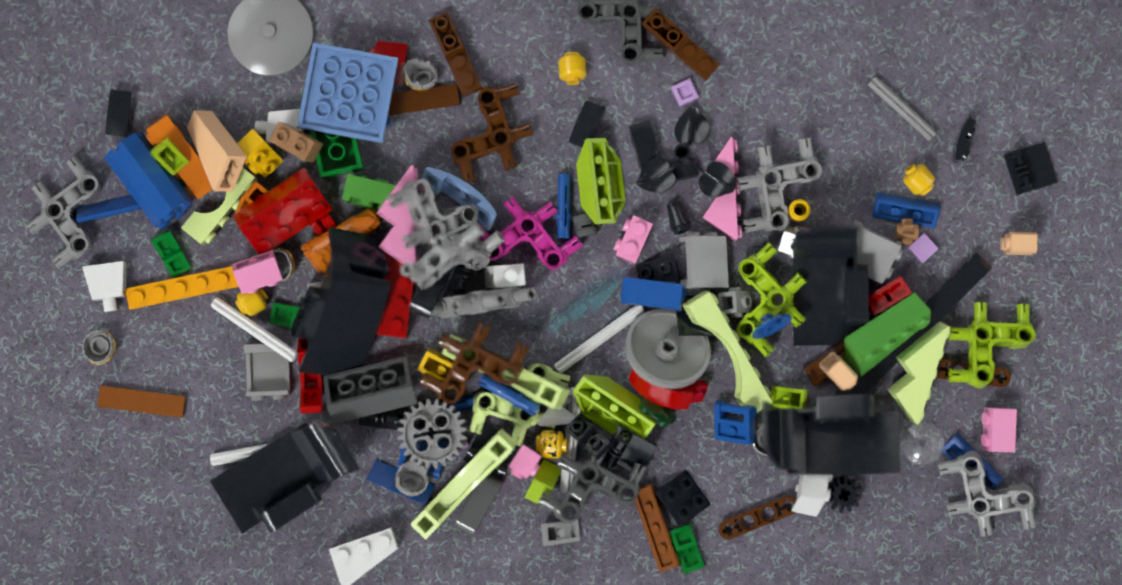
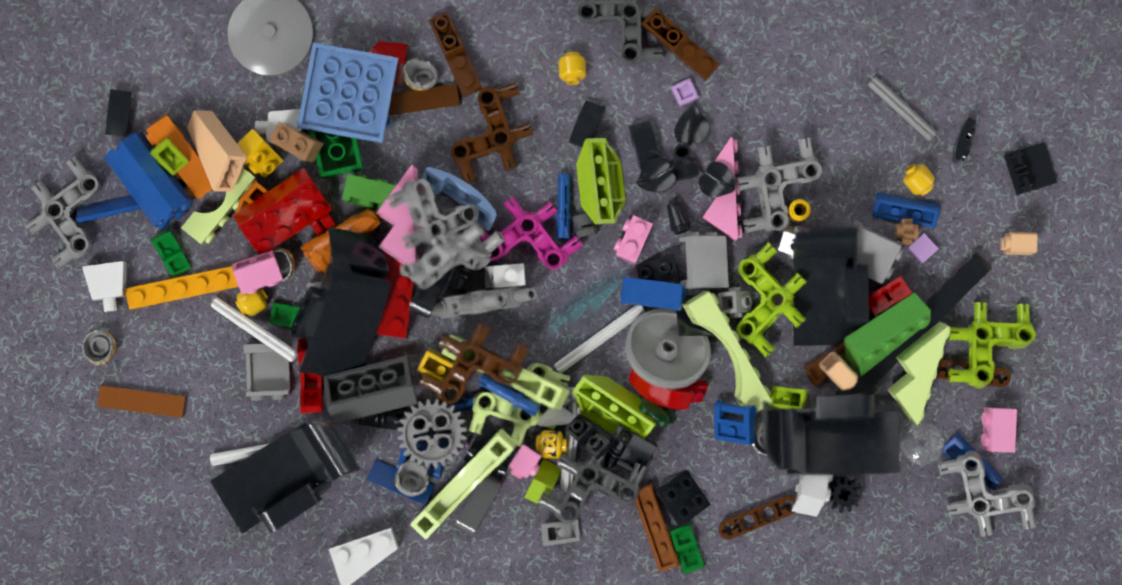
(770, 325): blue dish -> none

